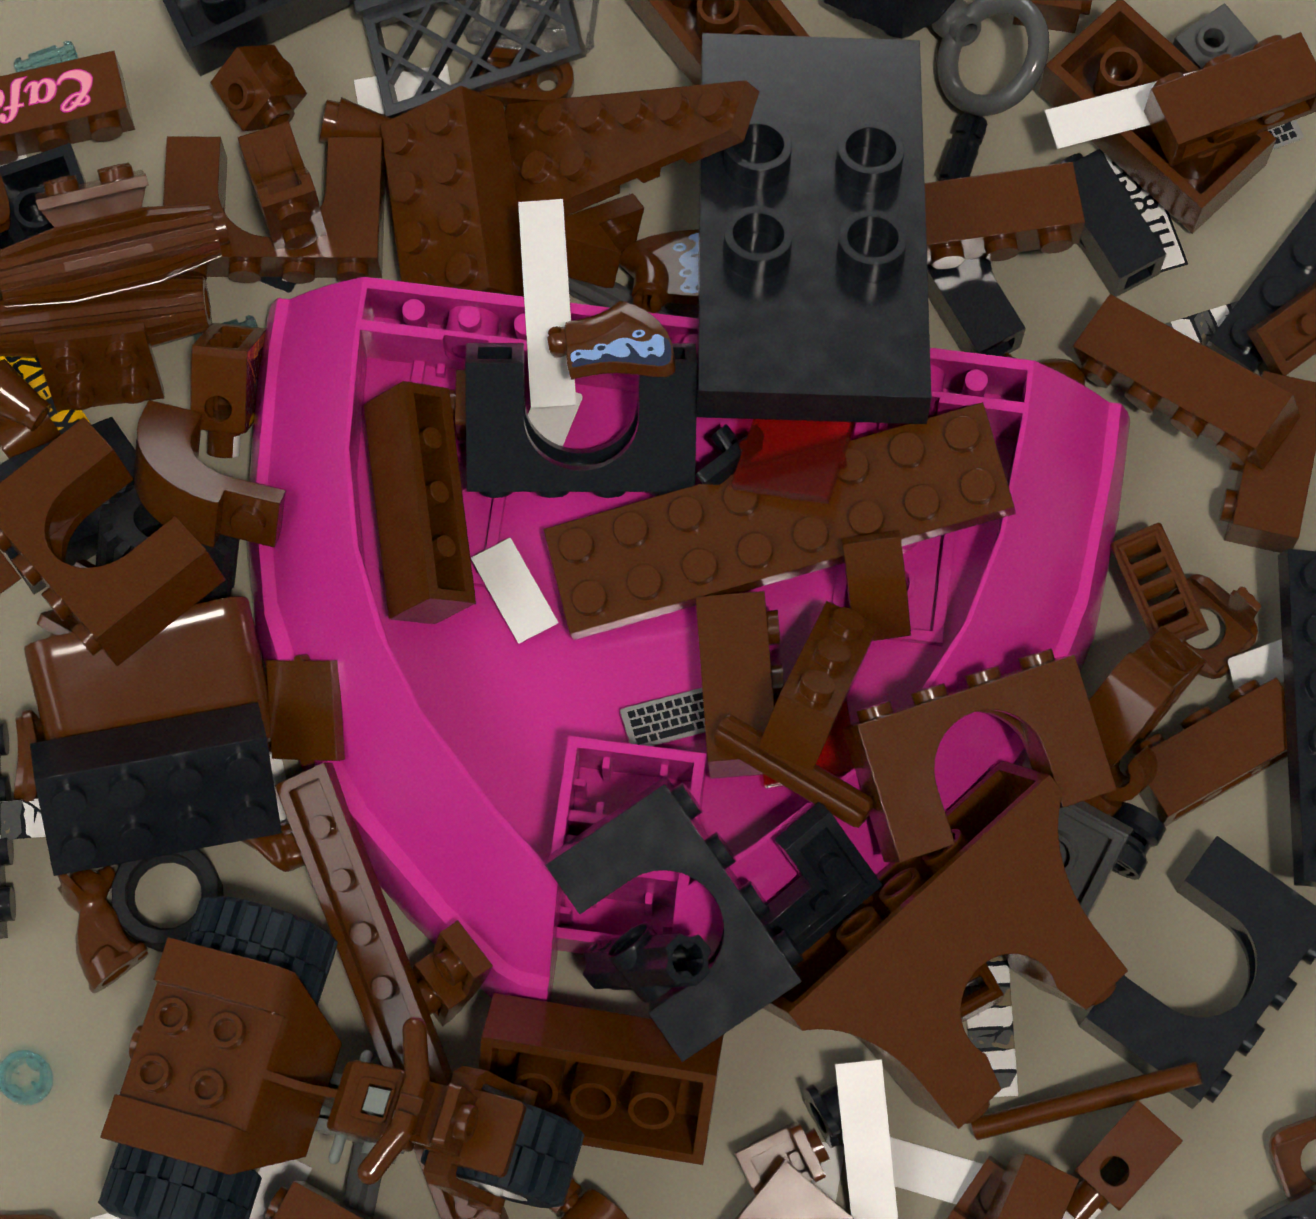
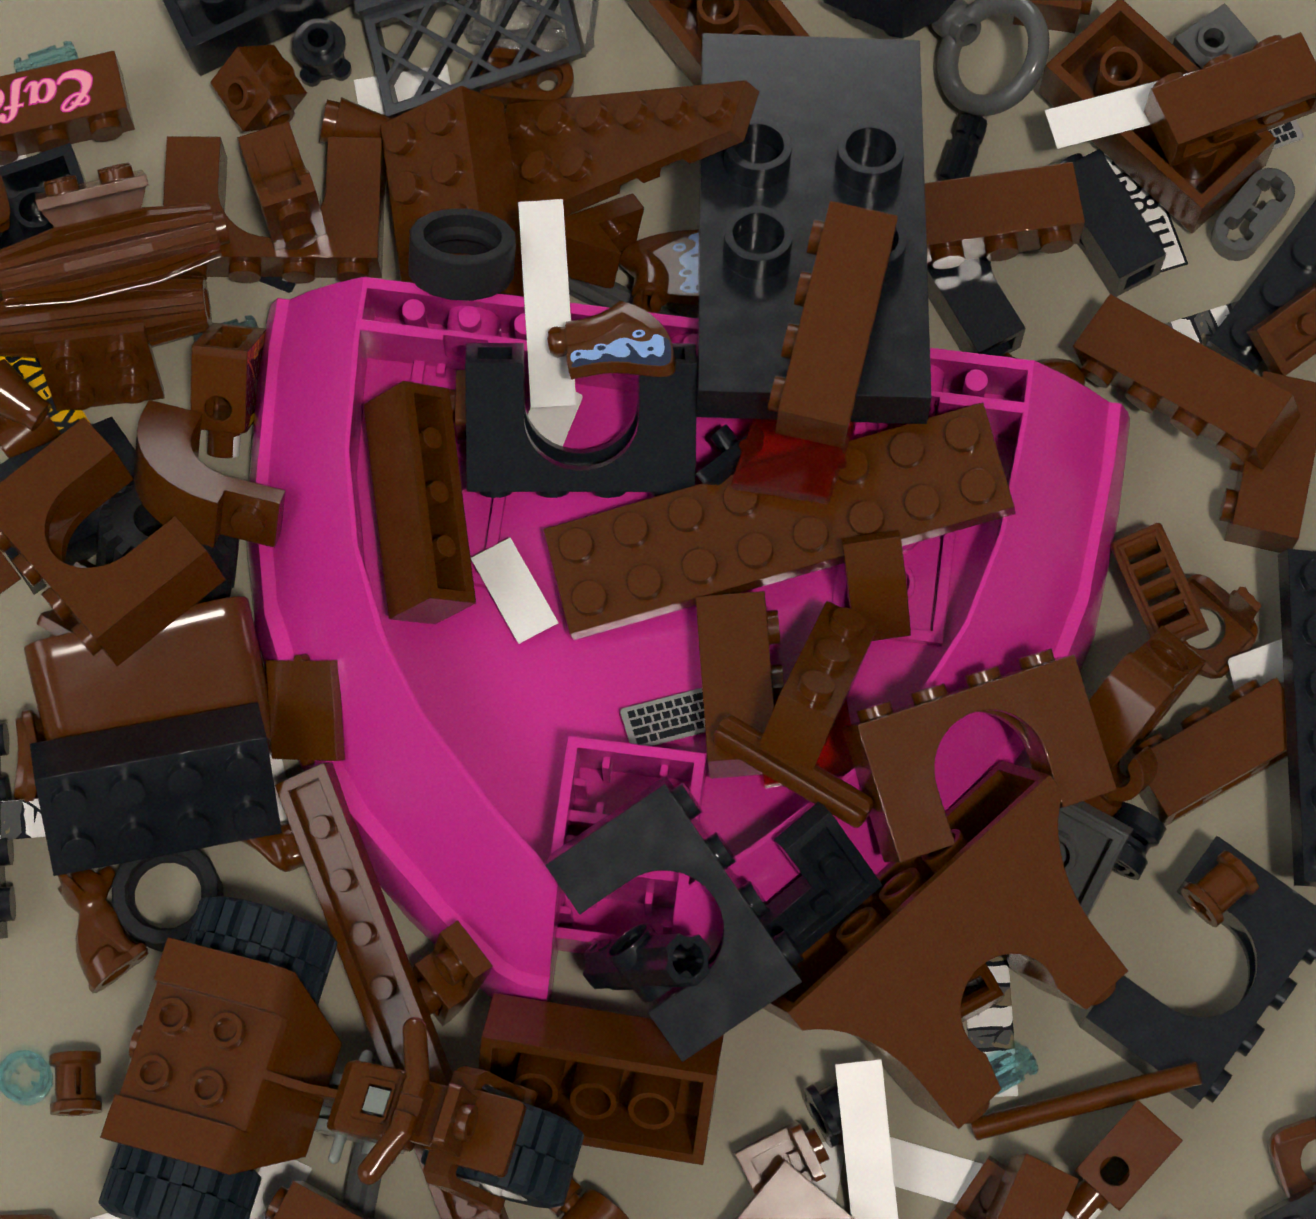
(77, 1097): none -> reddish brown bush
(321, 50): none -> black brick
(461, 276): none -> black tyre
(835, 323): none -> reddish brown brick
(1011, 1068): none -> clear light blue piece
(1220, 888): none -> reddish brown bush
(1244, 207): none -> dark grey beam

